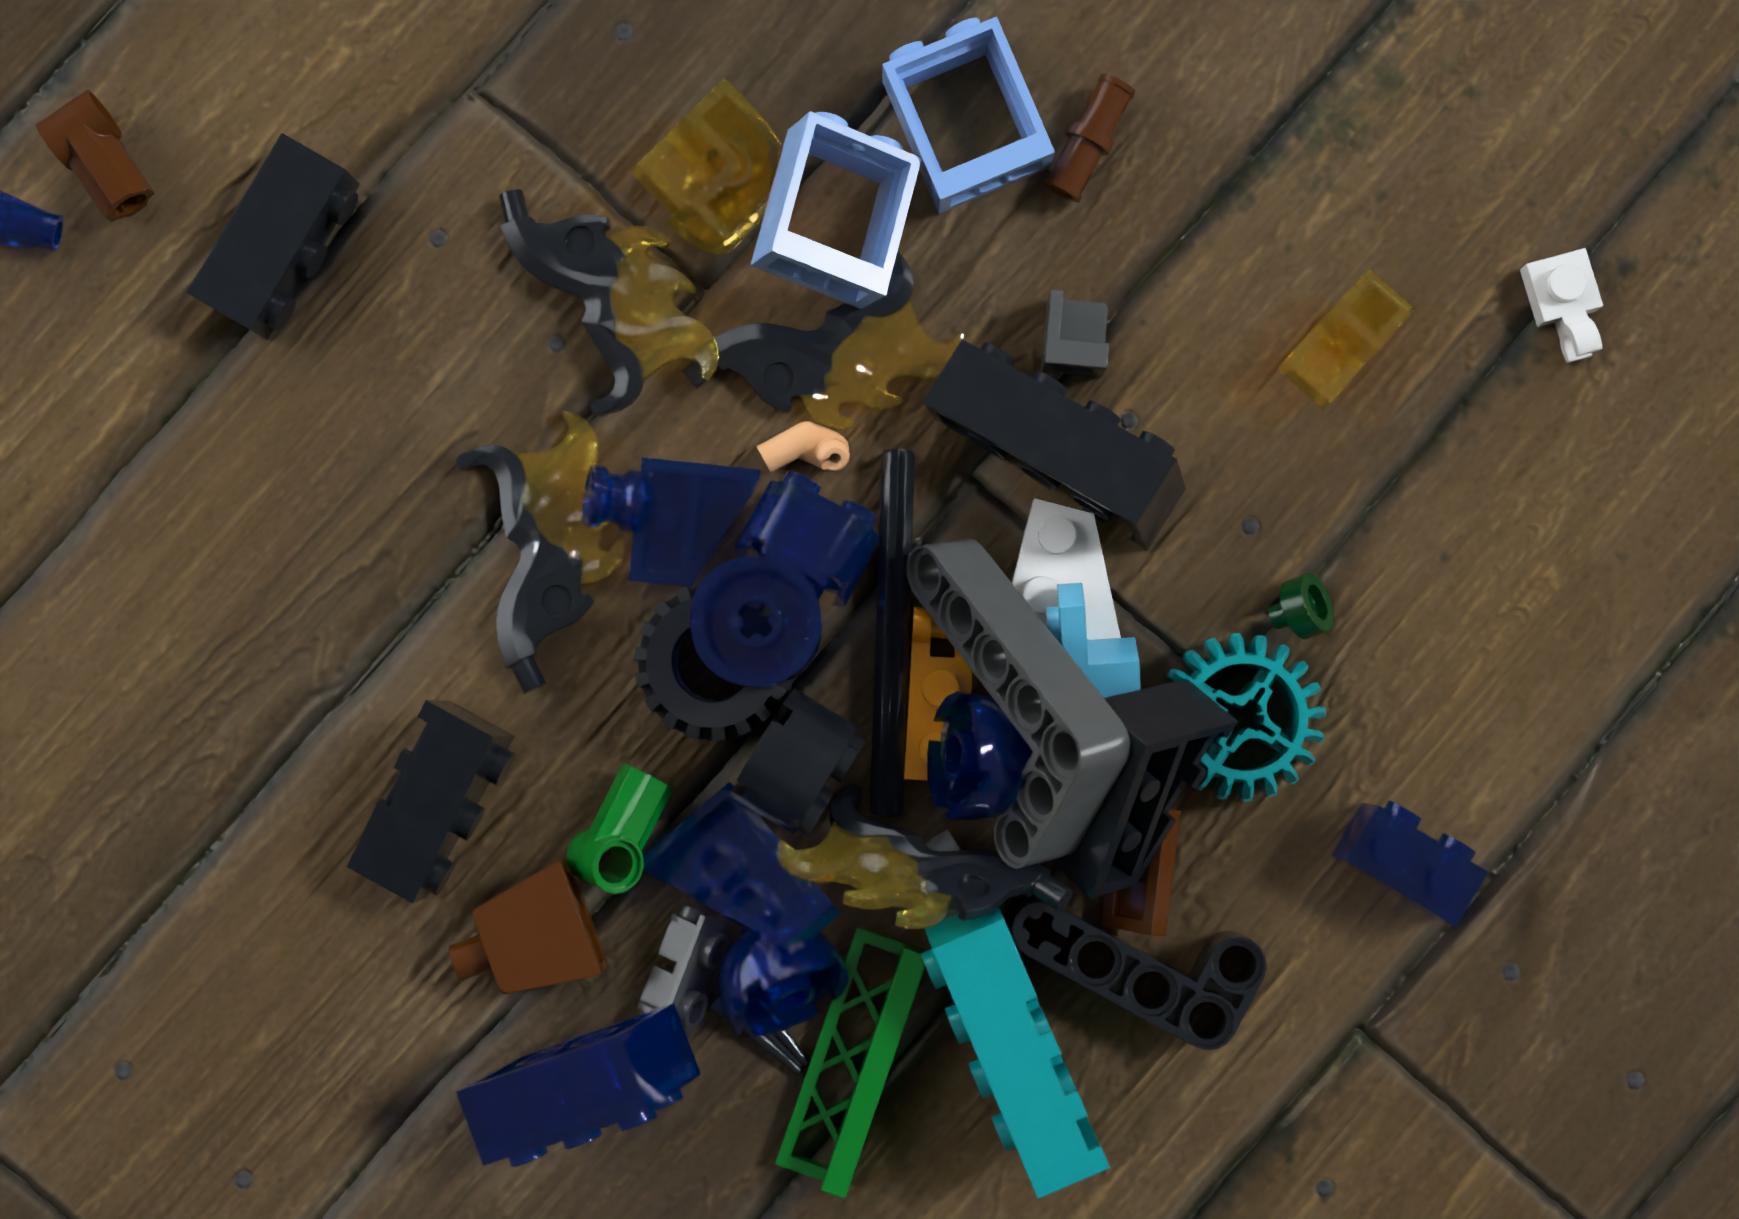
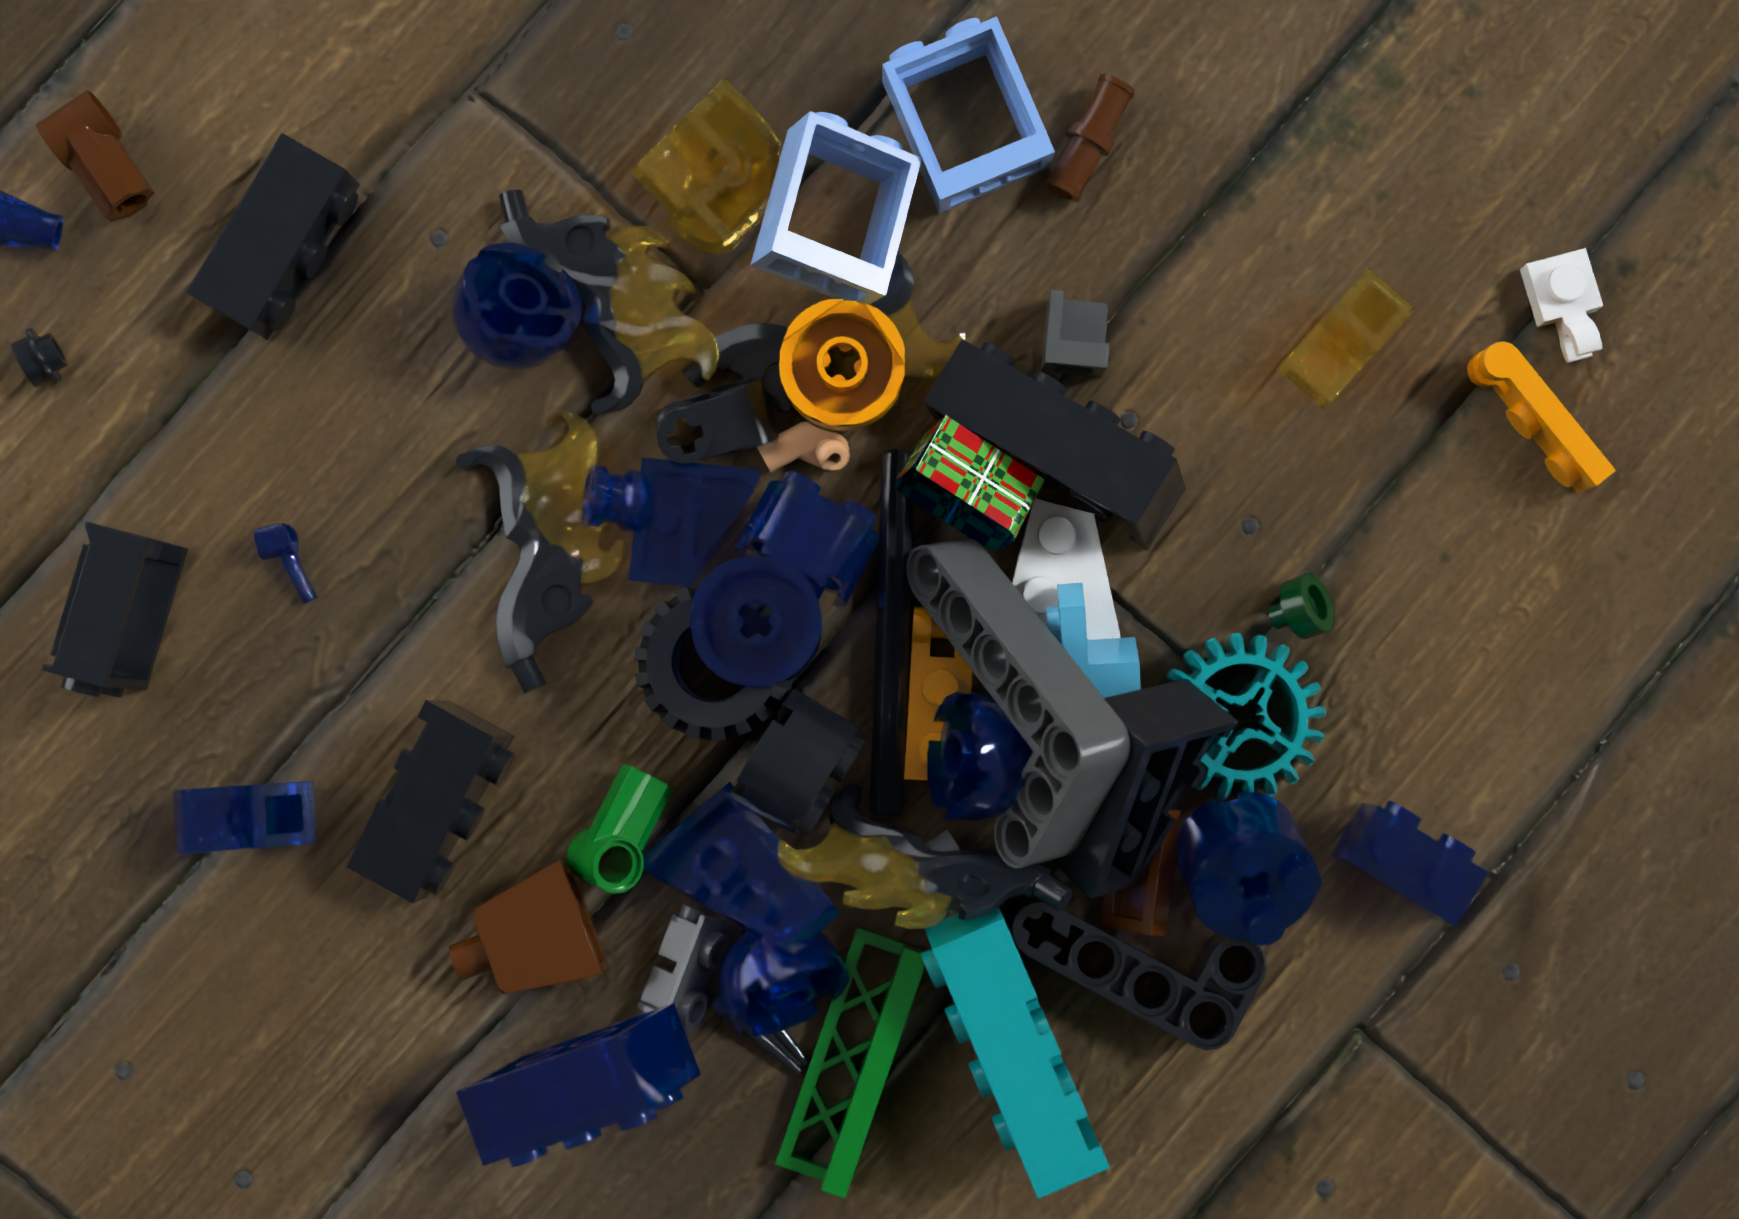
(39, 357): none -> black plate
(115, 612): none -> black window
(244, 817): none -> clear blue brick
(283, 542): none -> clear blue hand
(514, 307): none -> clear blue cylinder
(730, 419): none -> black piece
(850, 330): none -> light orange brick
(969, 484): none -> piece
(1247, 867): none -> clear blue brick
(1540, 415): none -> light orange plate

